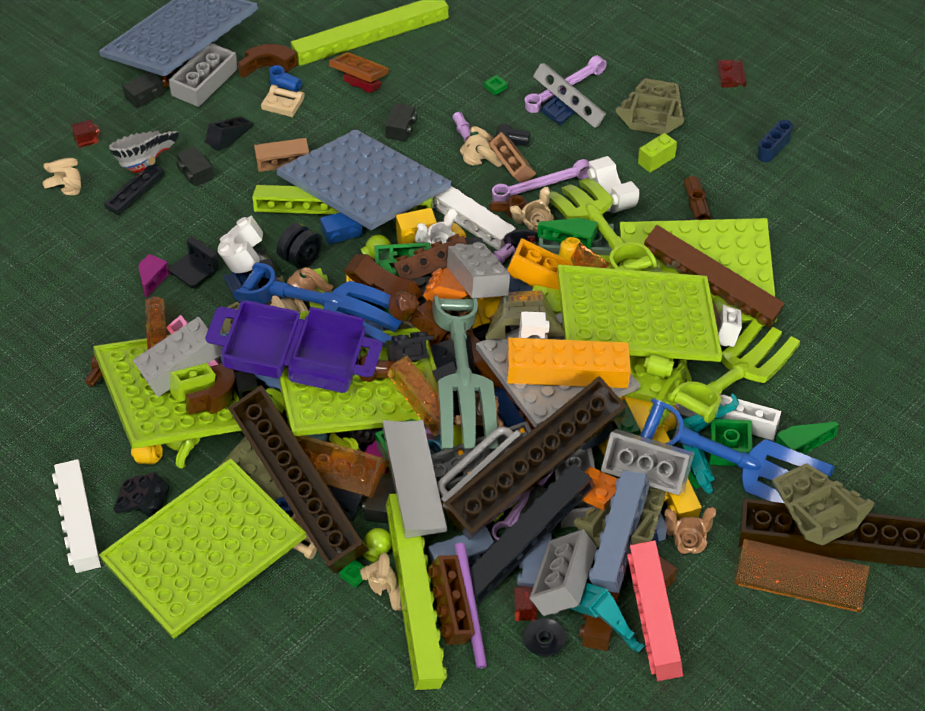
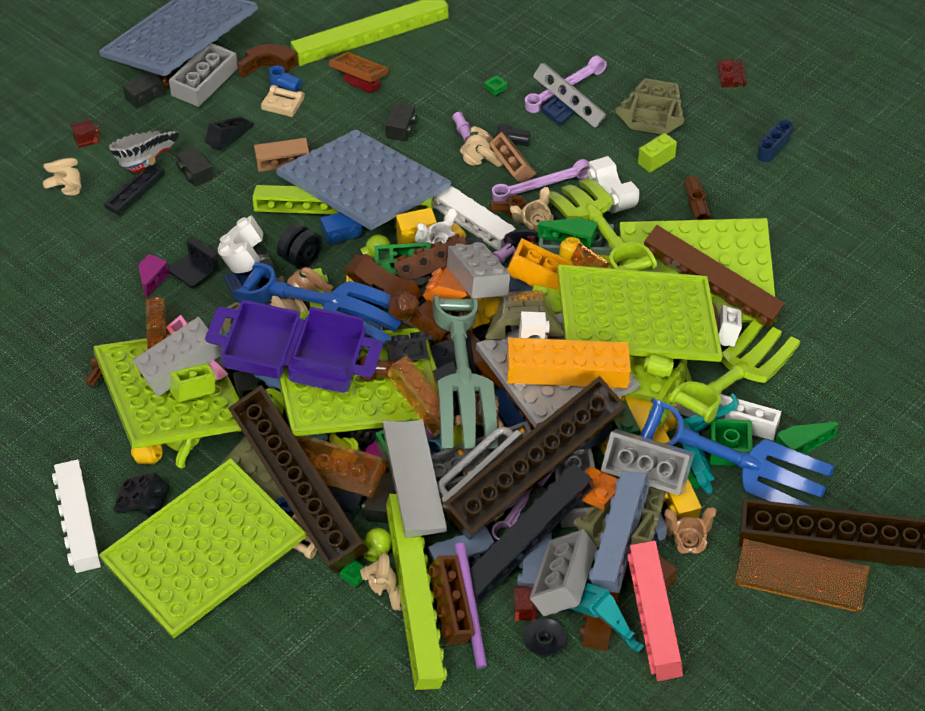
(215, 397): reddish brown arch -> none
(820, 505): olive wedge -> none

